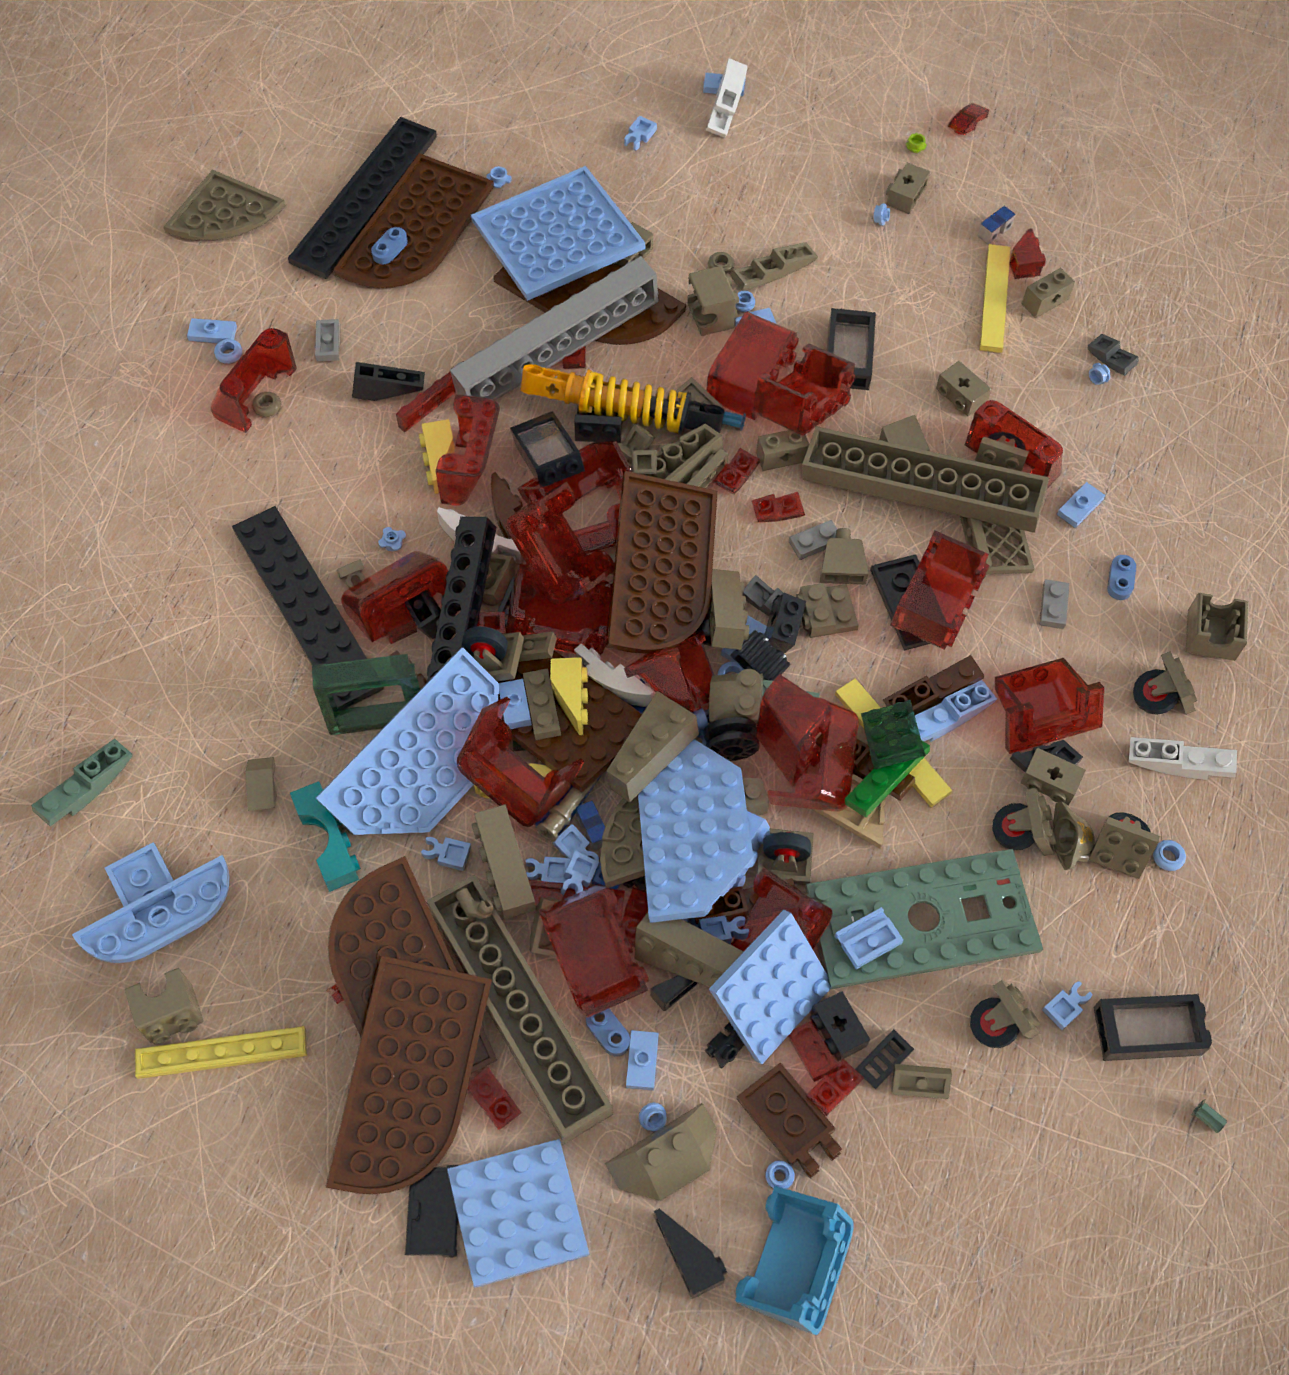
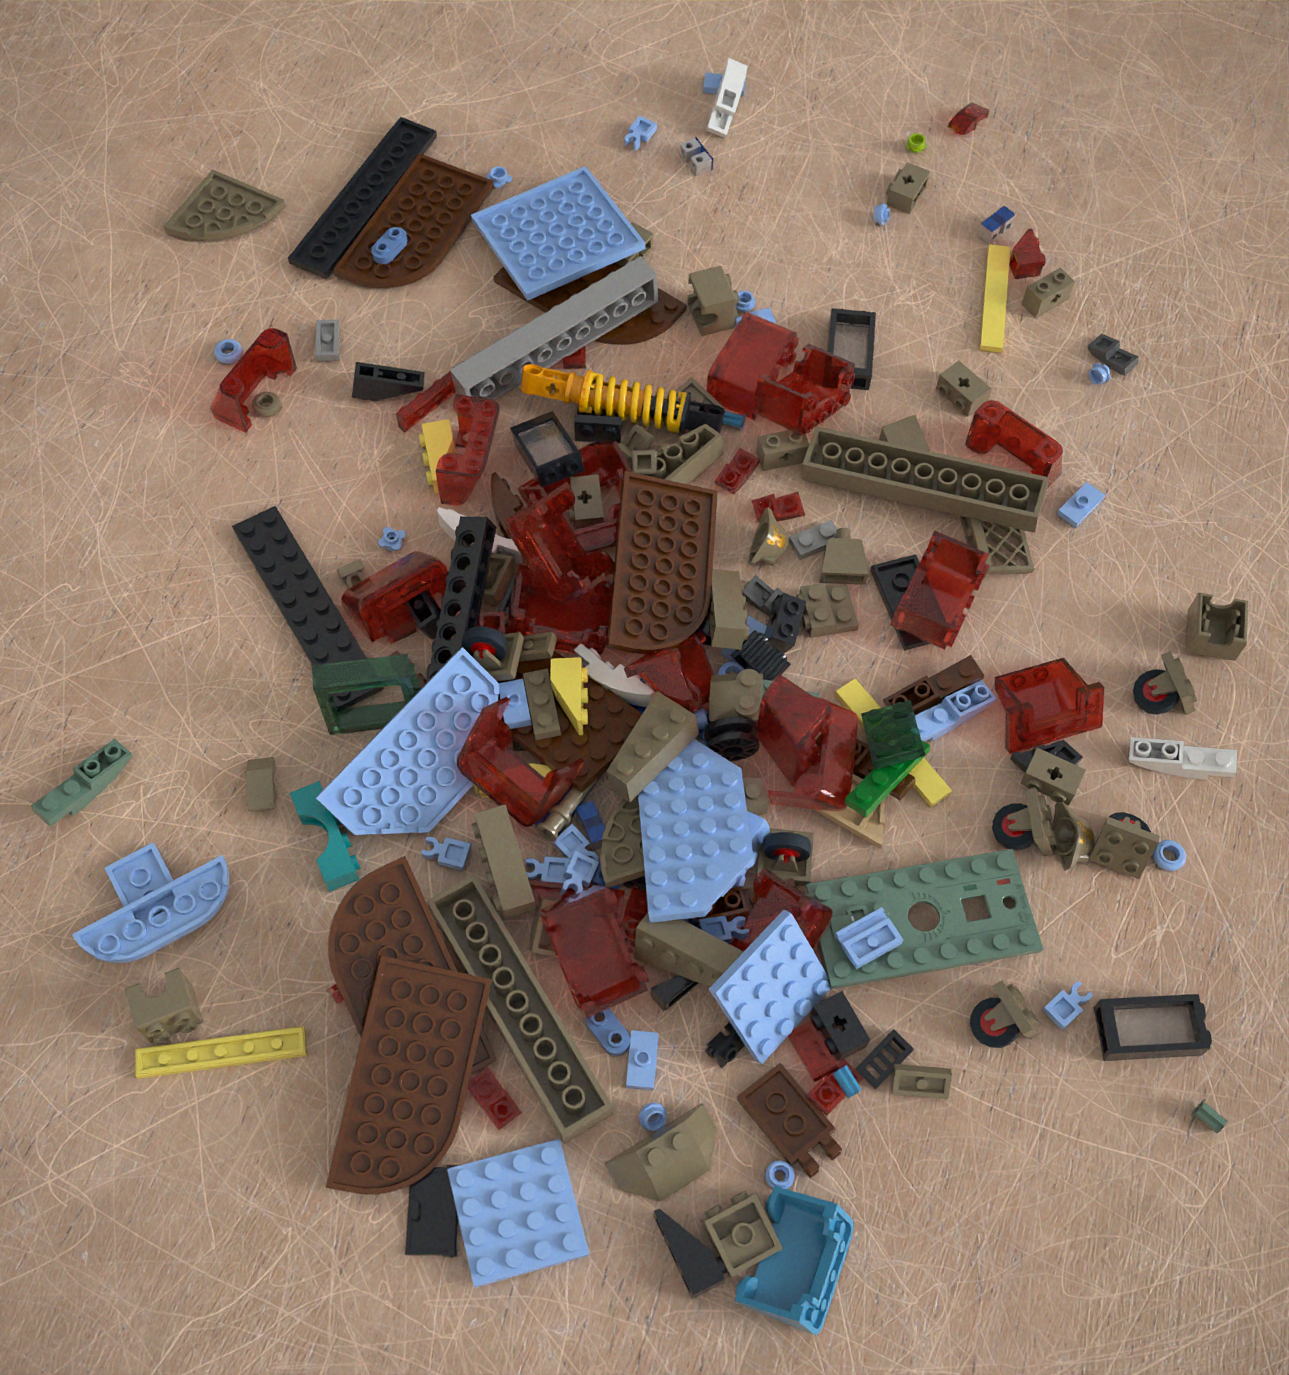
(211, 330): light blue plate -> none
(474, 908): dark tan arm -> none
(586, 490): none -> dark tan brick
(696, 153): none -> flat silver piece
(710, 470): dark tan plate -> none
(722, 257): dark tan piece -> none
(741, 1233): none -> dark tan plate
(769, 540): none -> dark tan hat
(773, 267): dark tan slope -> none
(847, 1081): none -> dark azure piece
(1003, 451): dark tan plate -> none
(1054, 604): light grey plate -> none
(1121, 575): medium blue plate -> none

